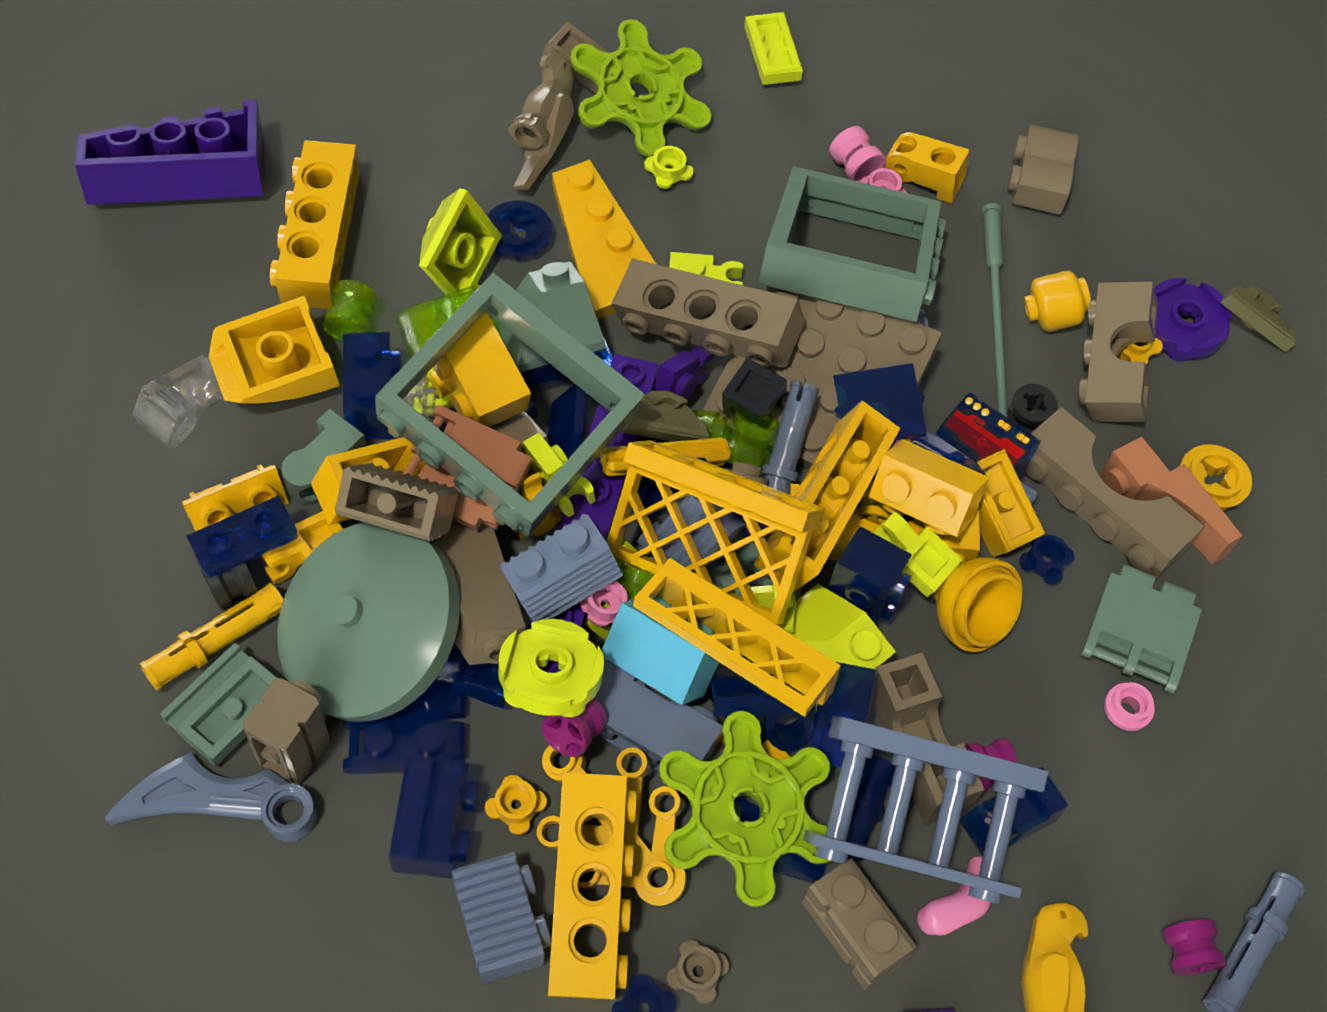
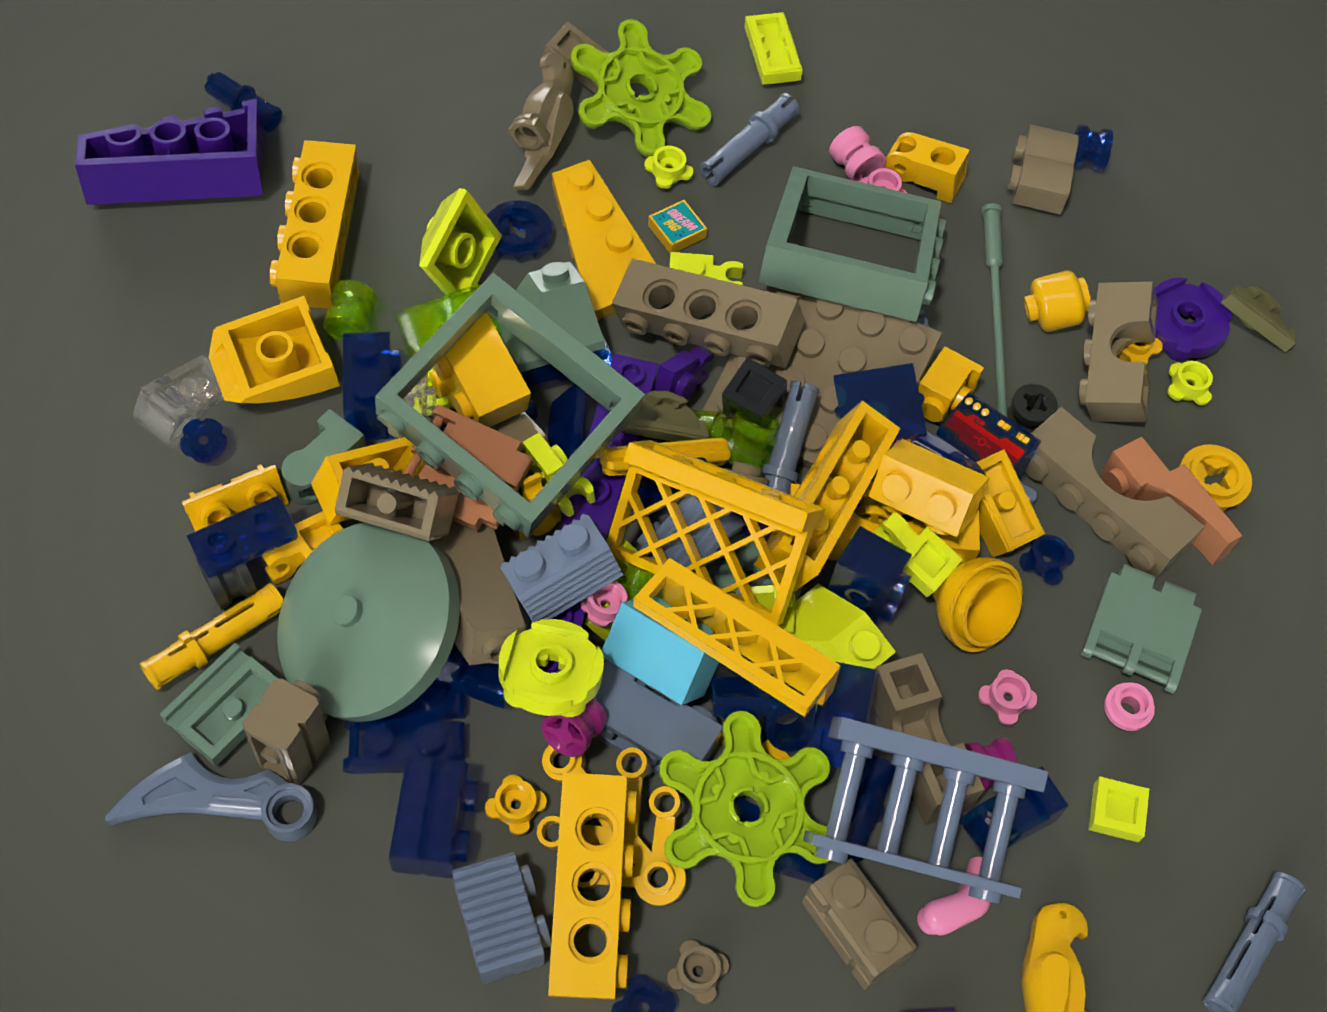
(203, 452): none -> clear blue plate
(234, 94): none -> clear blue axle
(677, 226): none -> tile
(761, 129): none -> sand blue pin
(947, 384): none -> yellow brick
(1017, 687): none -> bright pink plate
(1093, 147): none -> clear blue wheel
(1119, 809): none -> neon yellow plate
(1194, 947): magenta wheel -> none
(1195, 374): none -> neon yellow plate

